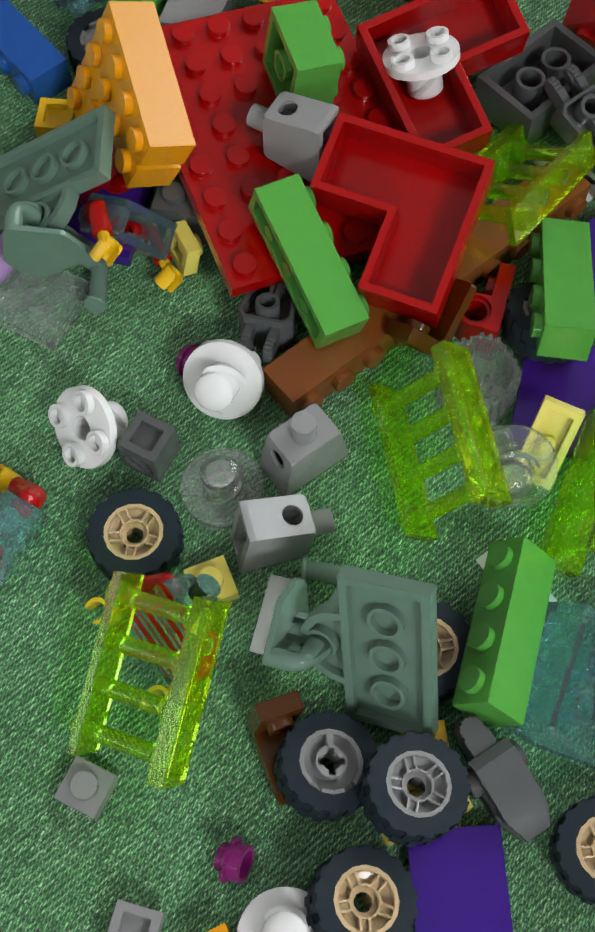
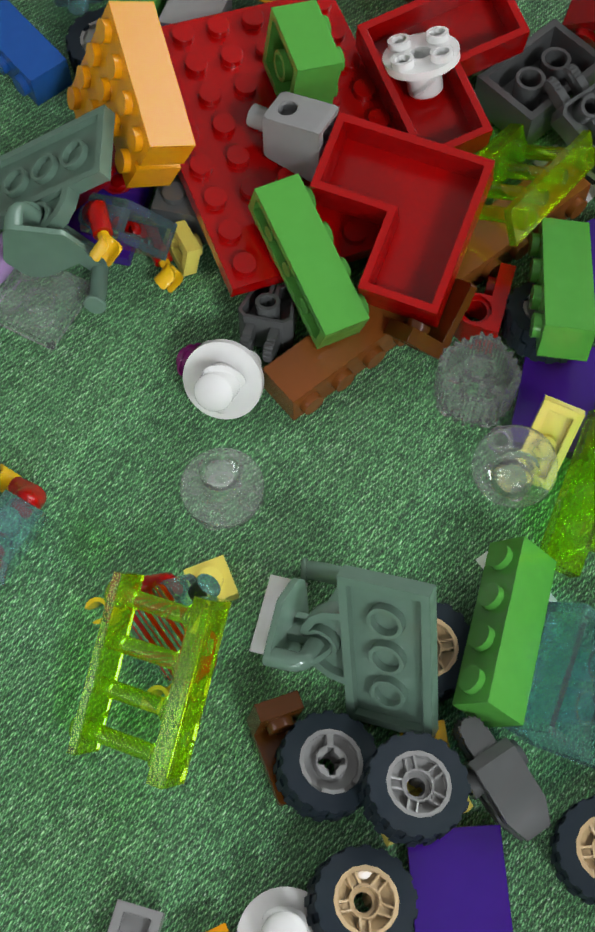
(52, 114): yellow plate -> none
(86, 787): light grey plate -> none
(87, 426): white plate -> none
(131, 512): black wheel -> none
(149, 446): dark grey brick -> none
(234, 861): magenta plate -> none
(276, 530): light grey torso -> none
(306, 447): light grey torso -> none
(472, 446): clear neon green fence -> none

